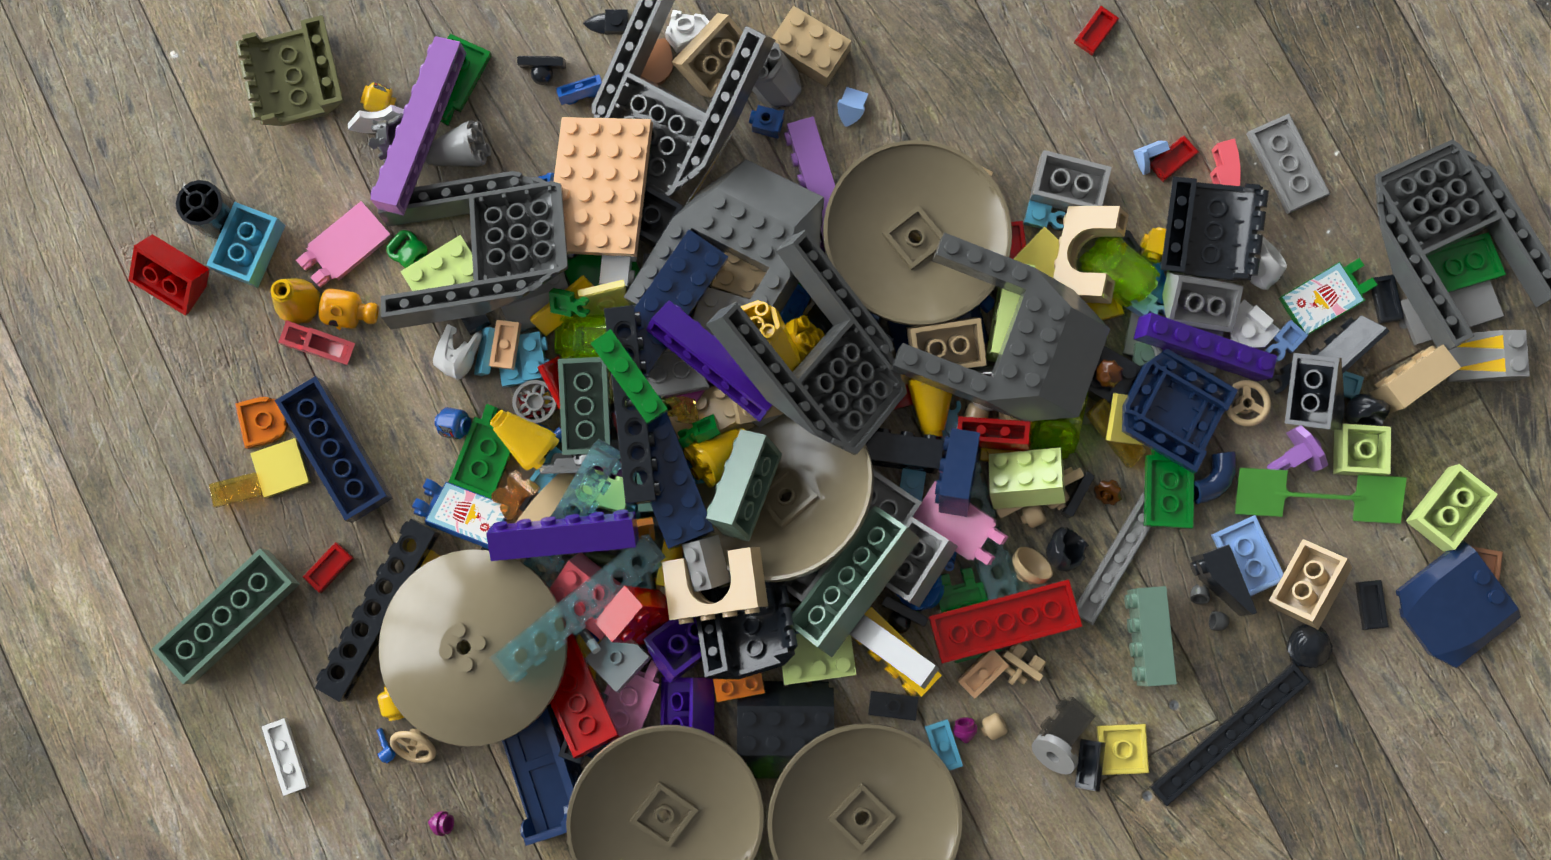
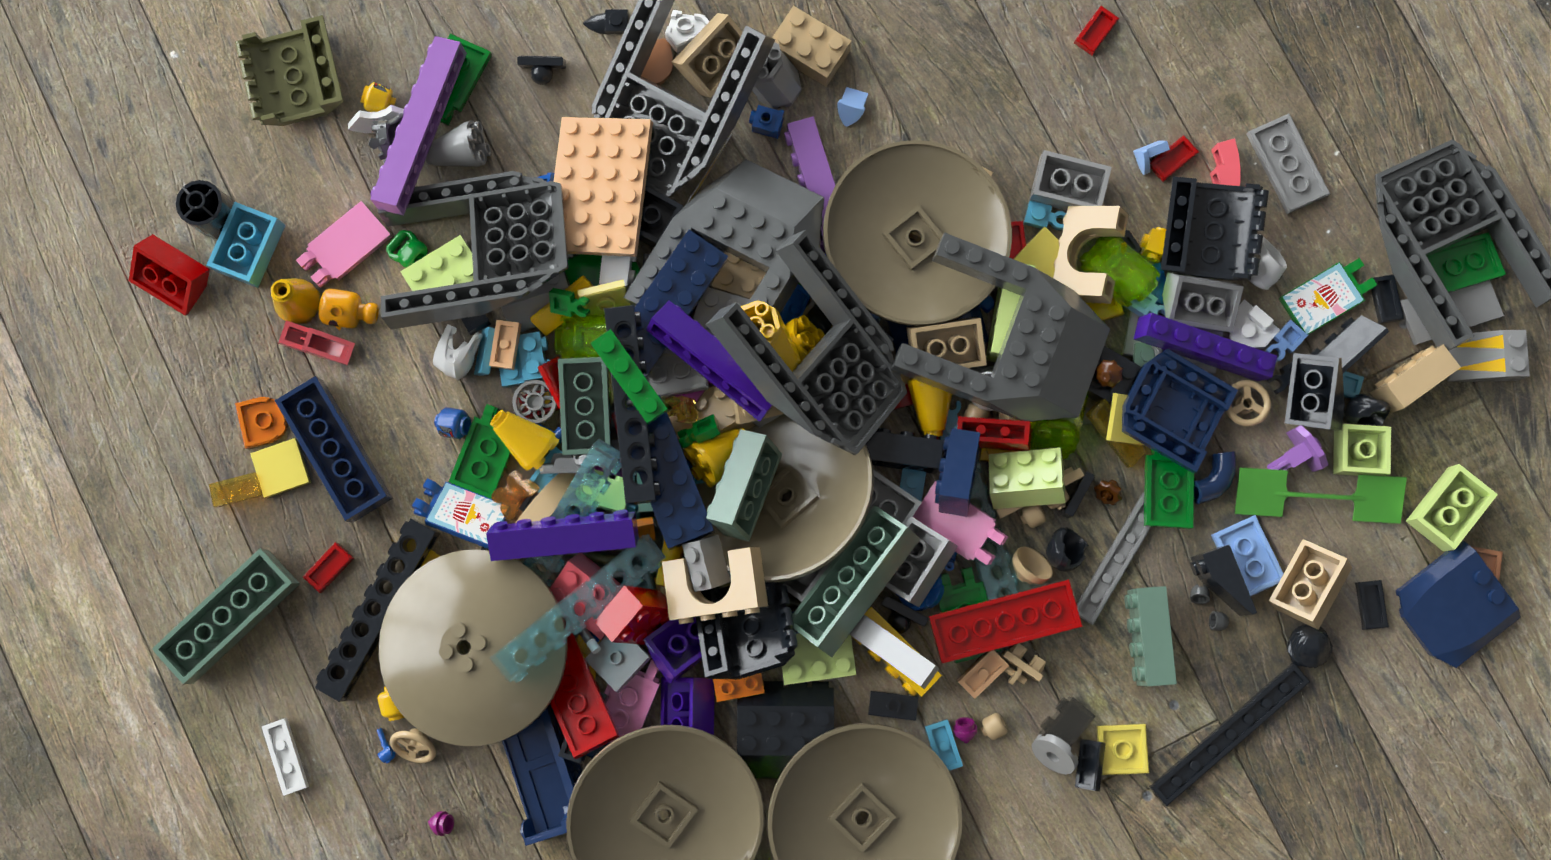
(578, 90): blue plate -> none

